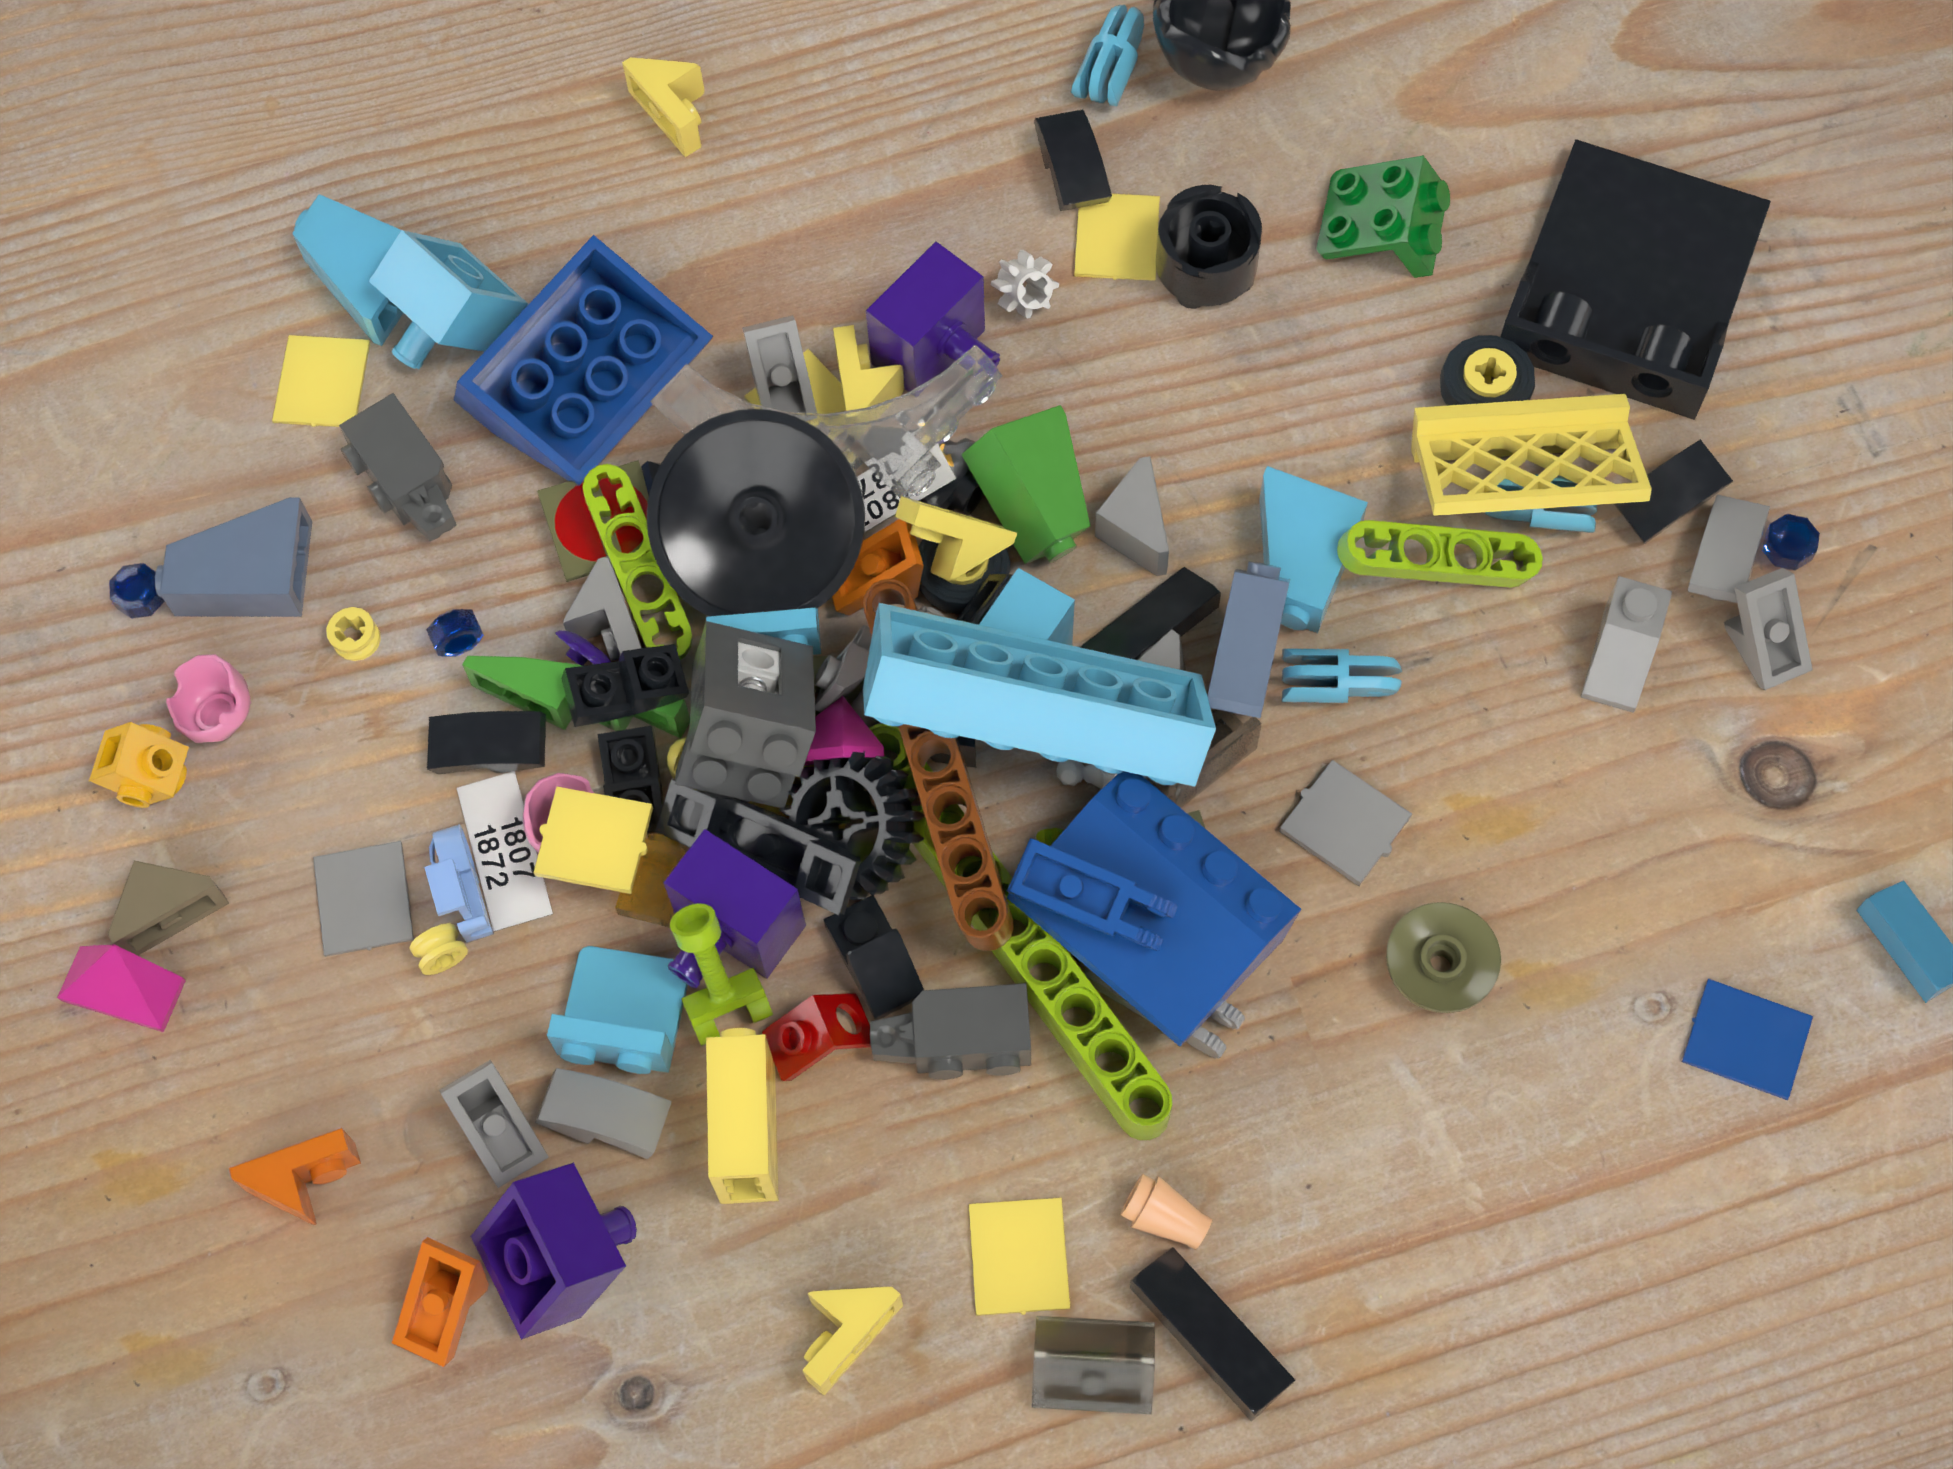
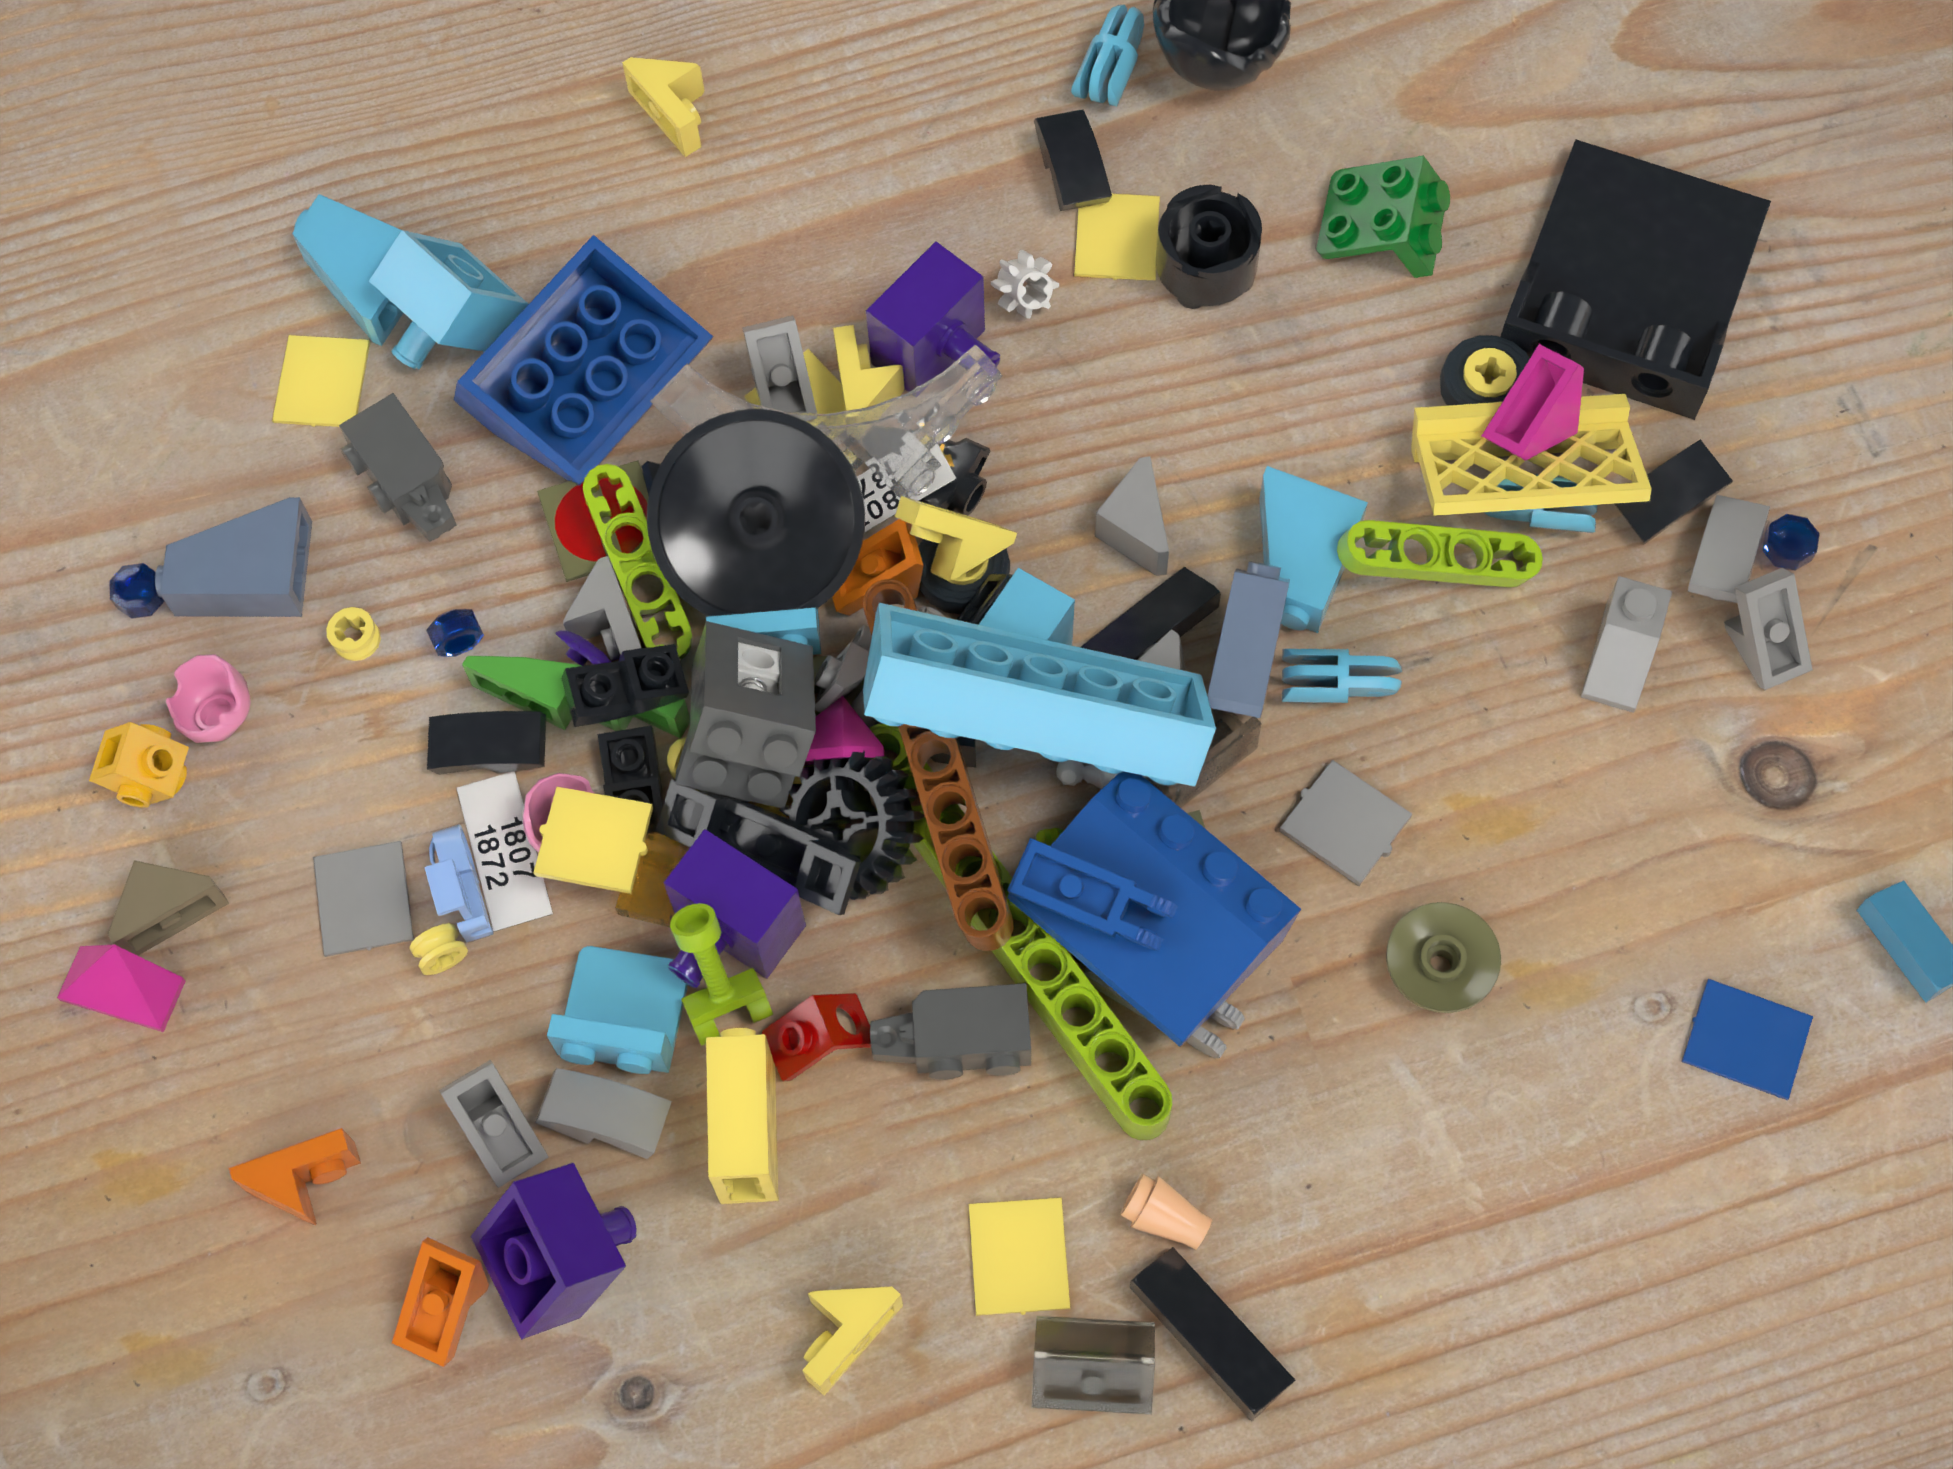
(875, 957): black slope -> none
(1033, 483): bright green slope -> none
(1539, 406): none -> dark pink slope

